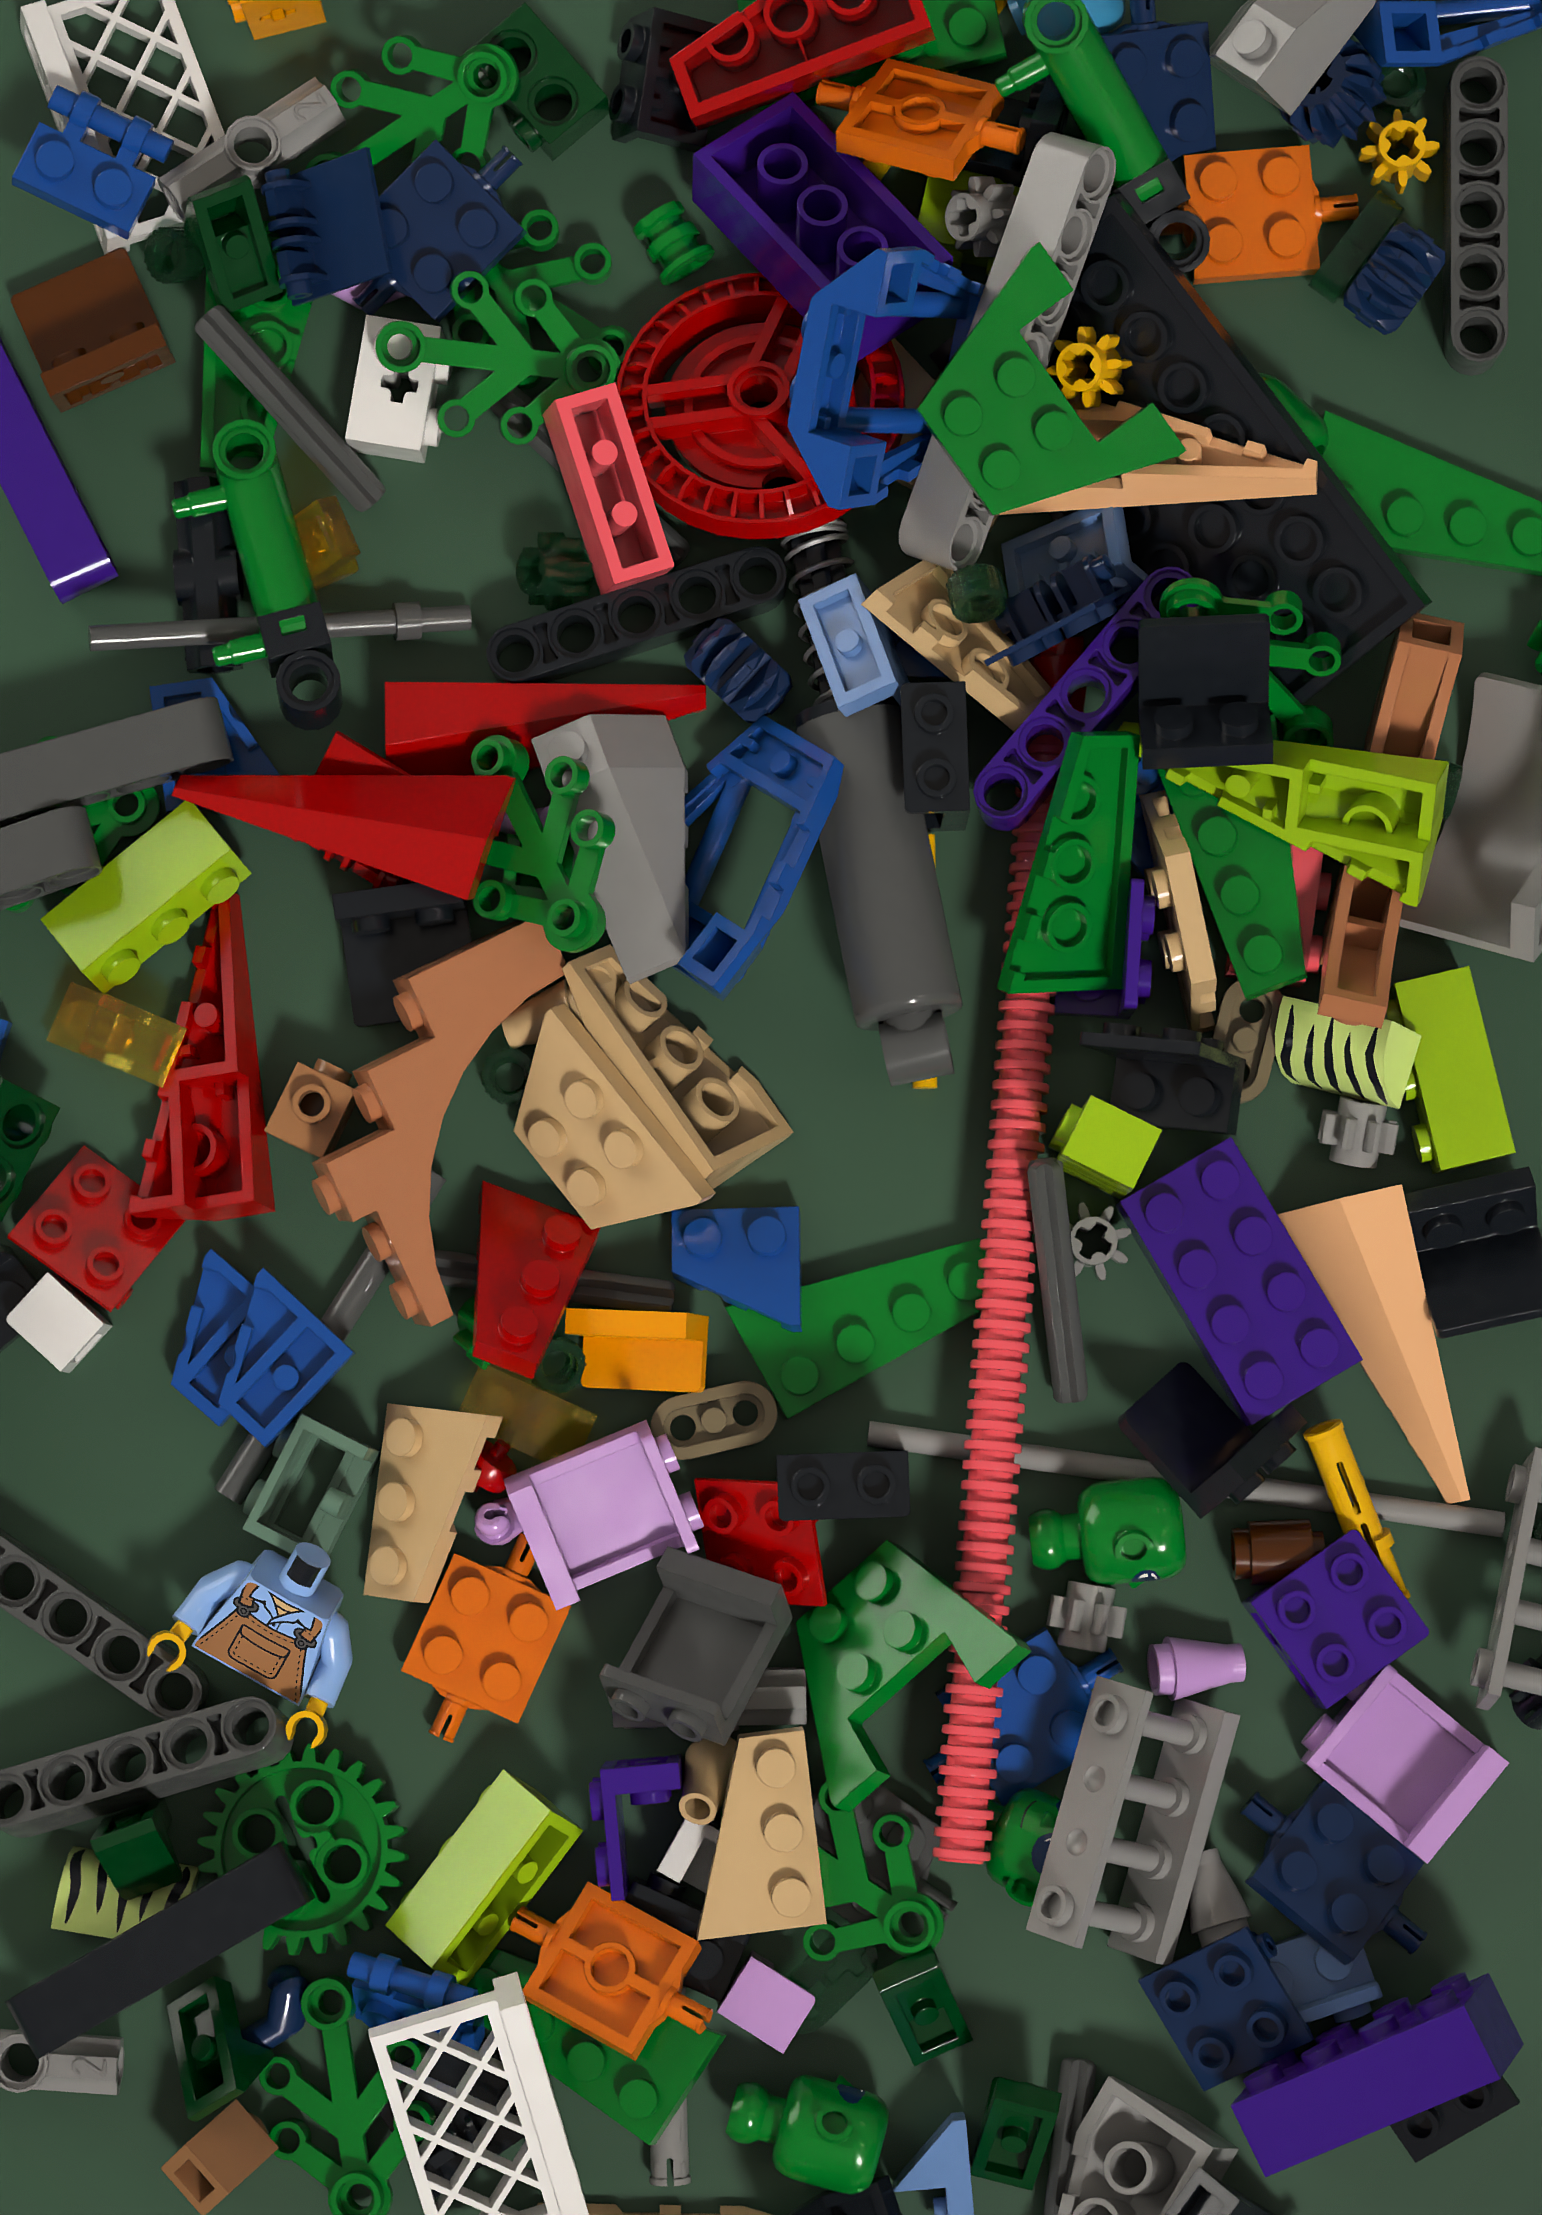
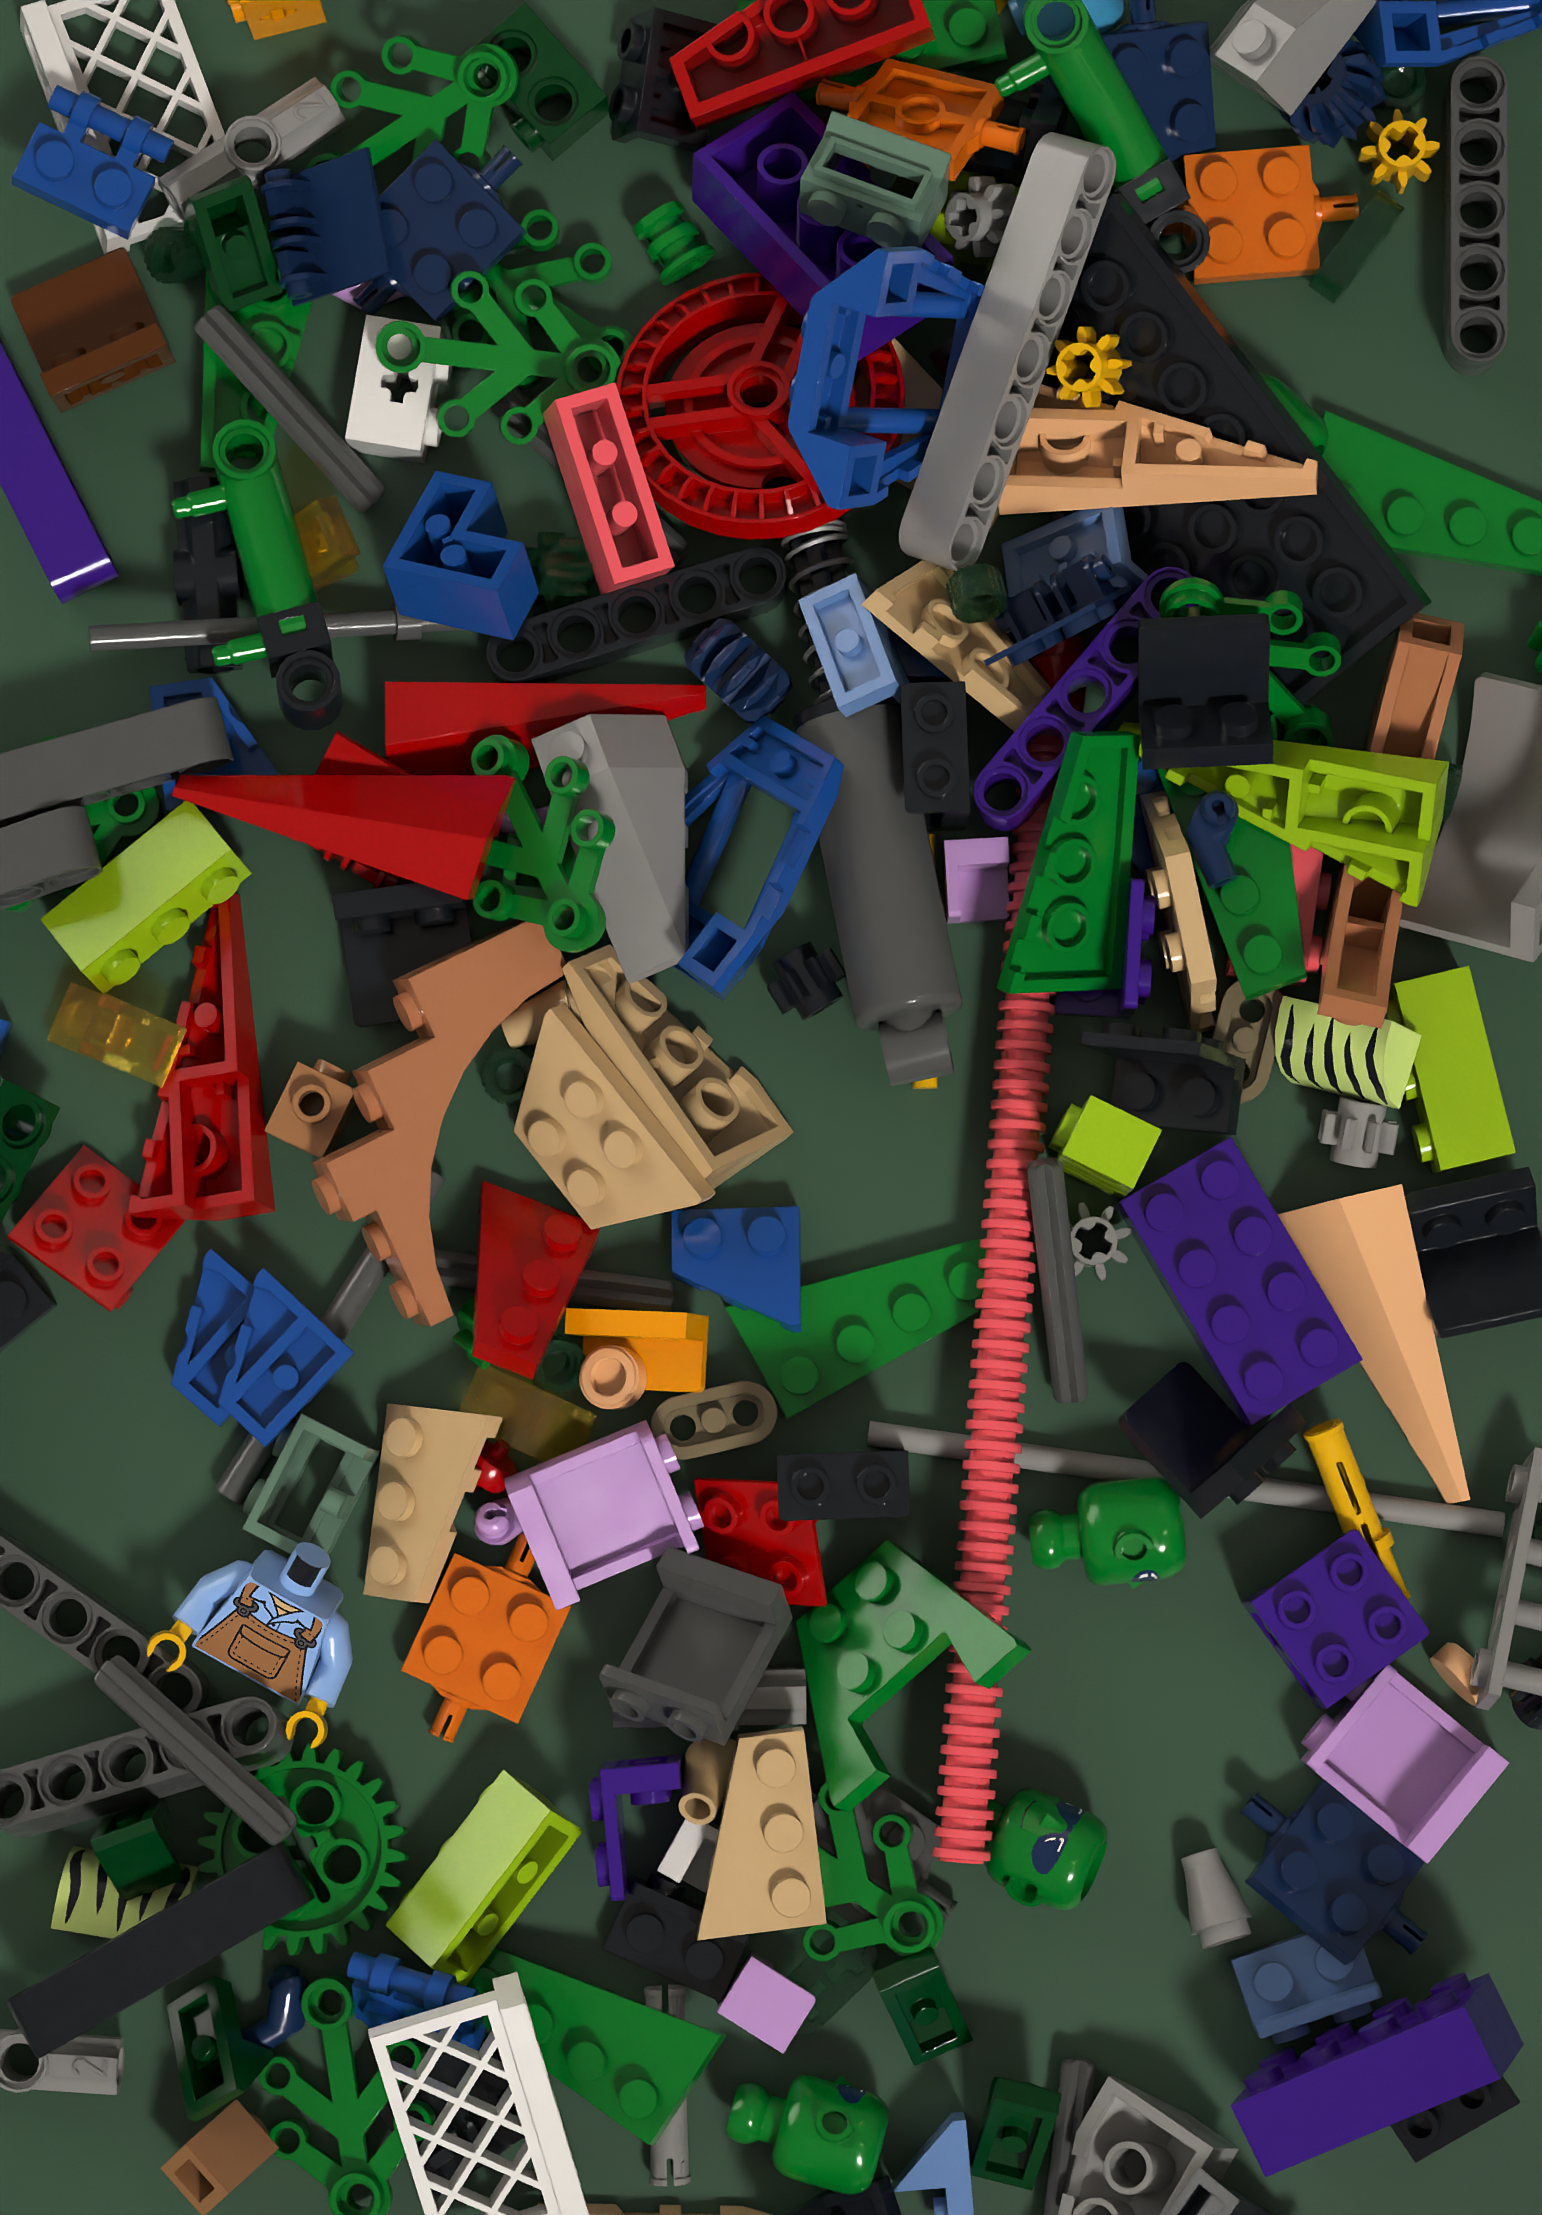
(58, 1322): white panel -> none
(195, 1750): none -> dark grey axle
(457, 564): none -> blue brick
(611, 1970): orange plate -> none
(613, 1377): none -> light nougat tile
(806, 981): none -> black gear
(866, 208): none -> sand green window
(976, 879): none -> lavender panel
(1011, 422): green wing -> none
(1040, 1716): blue plate -> none
(1086, 1616): light grey gear -> none
(1170, 1834): light grey fence -> none
(1193, 1666): lavender cone -> none
(1210, 834): none -> dark blue arm
(1226, 2007): dark blue hinge -> none
(1272, 1549): reddish brown brick -> none
(1394, 278): dark blue gear -> none
(1455, 1668): none -> light nougat tile

